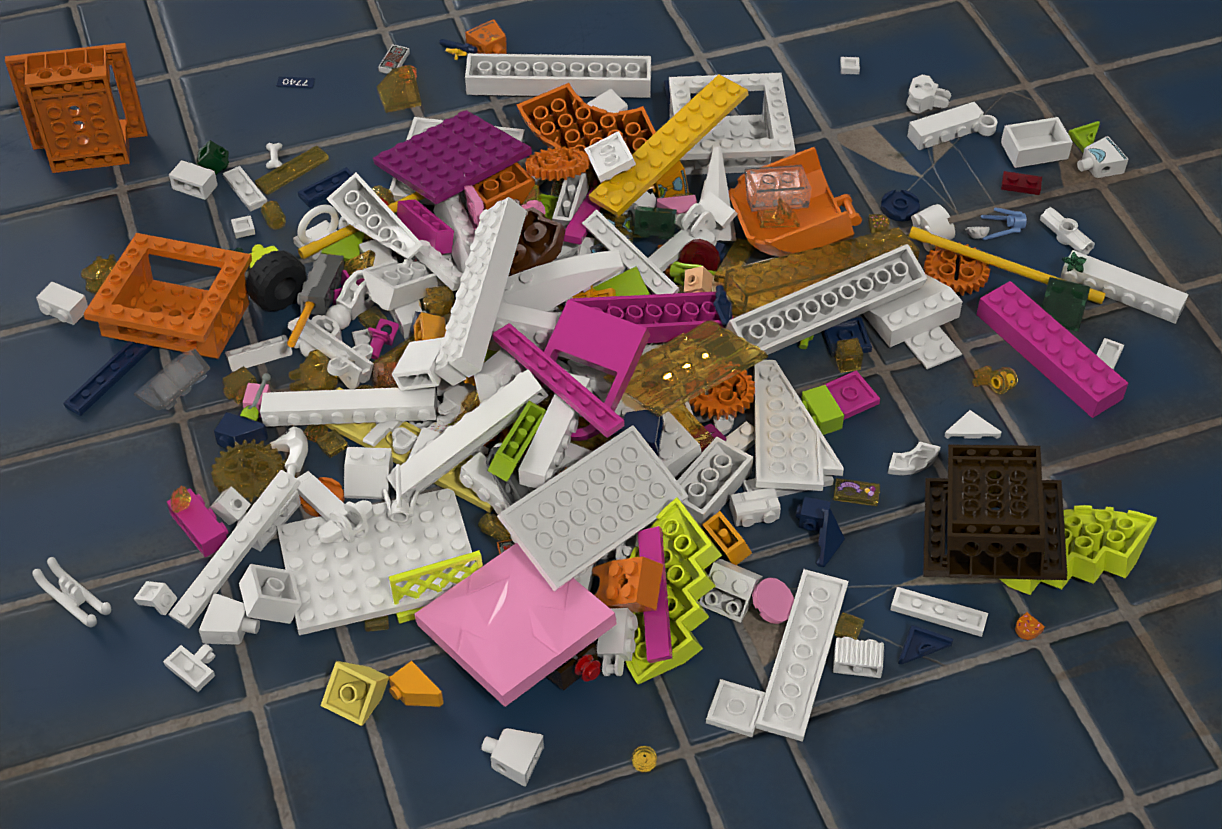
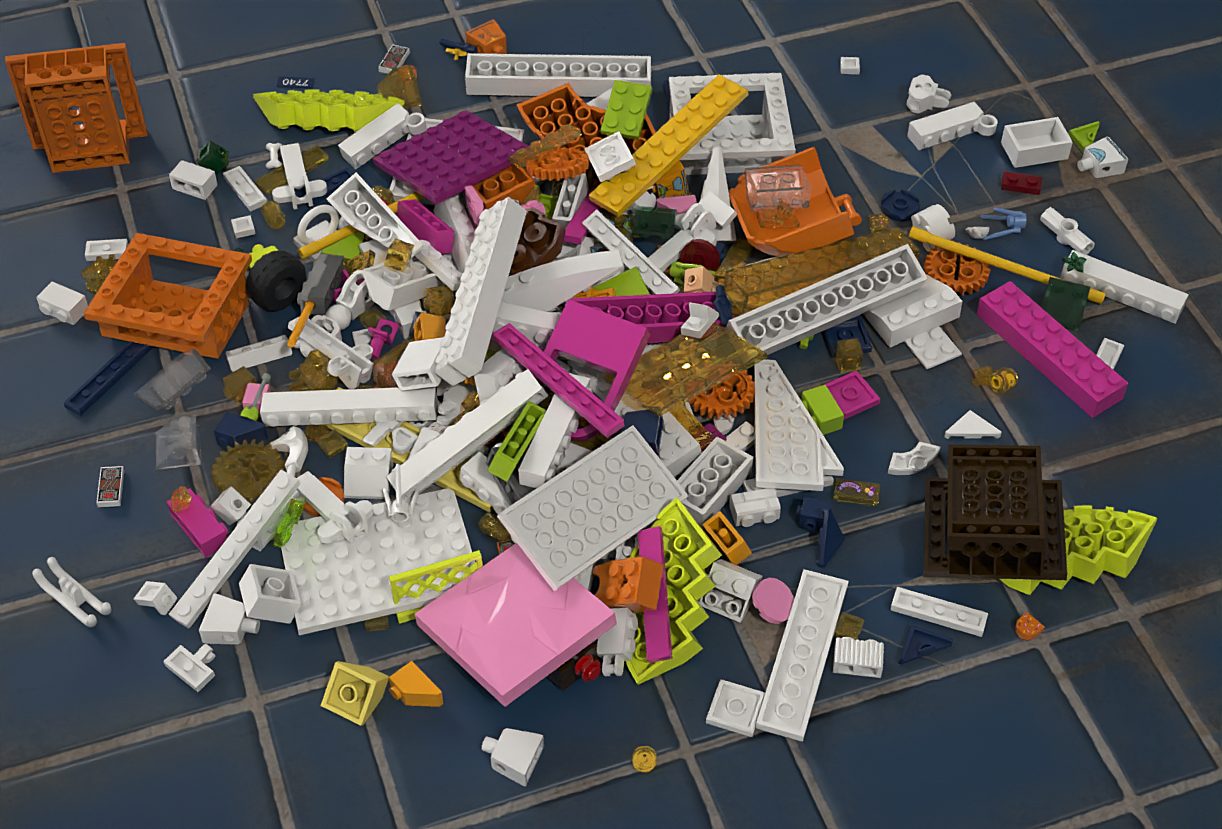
(105, 248): none -> white plate
(110, 486): none -> tile
(178, 443): none -> clear slope
(292, 517): none -> clear neon green tile
(297, 179): none -> white piece
(323, 109): none -> neon yellow brick
(380, 134): none -> white hinge
(399, 255): none -> clear yellow brick
(544, 146): none -> clear yellow plate
(626, 109): none -> lime plate
(699, 321): none -> white slope

